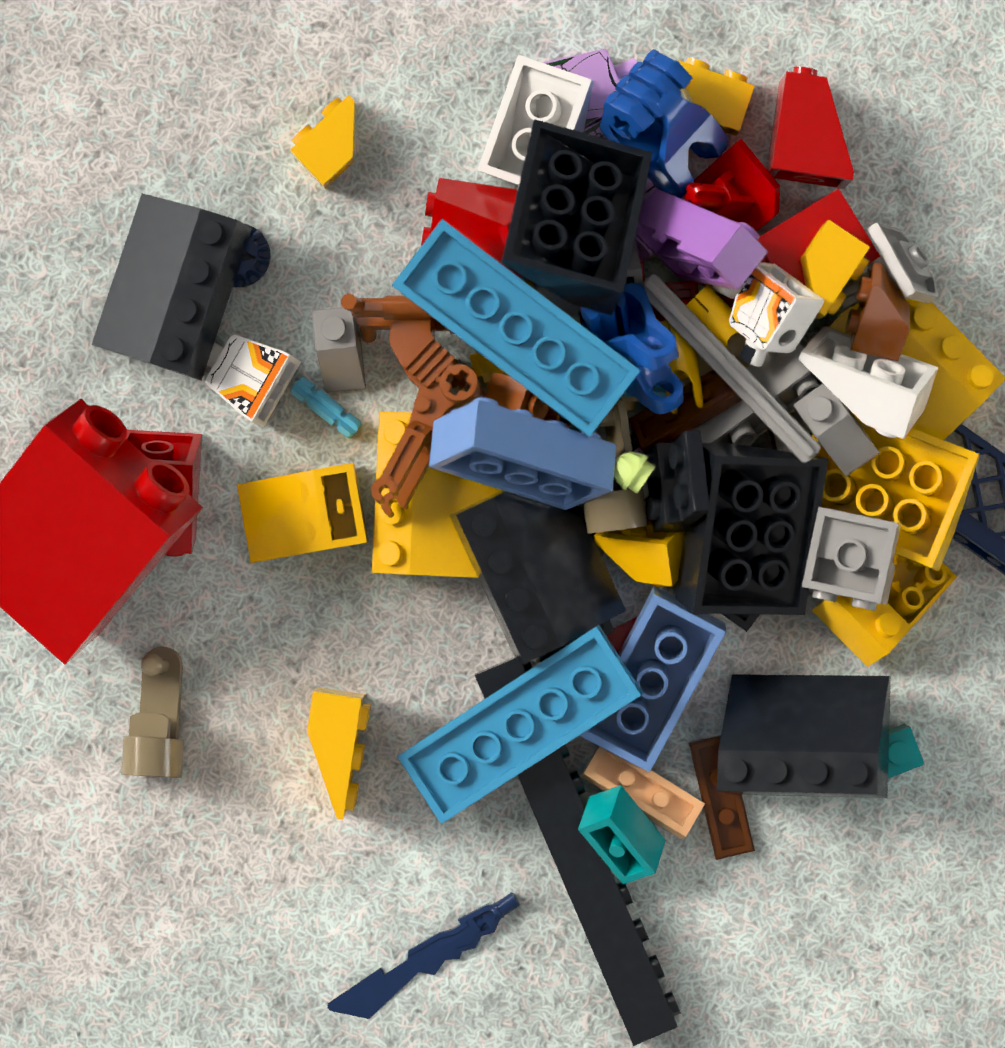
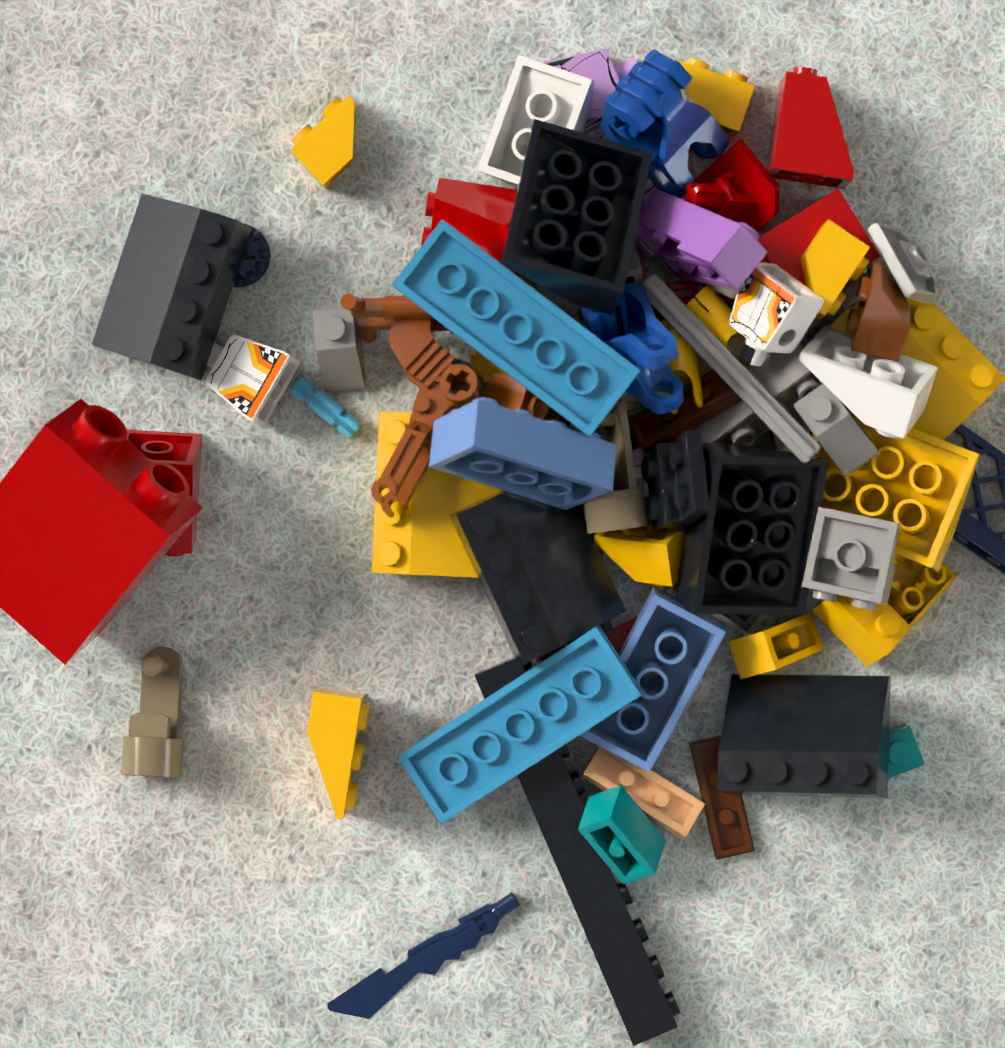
(302, 513): yellow slope -> none
(632, 470): yellowish green plate -> none
(775, 645): none -> yellow slope

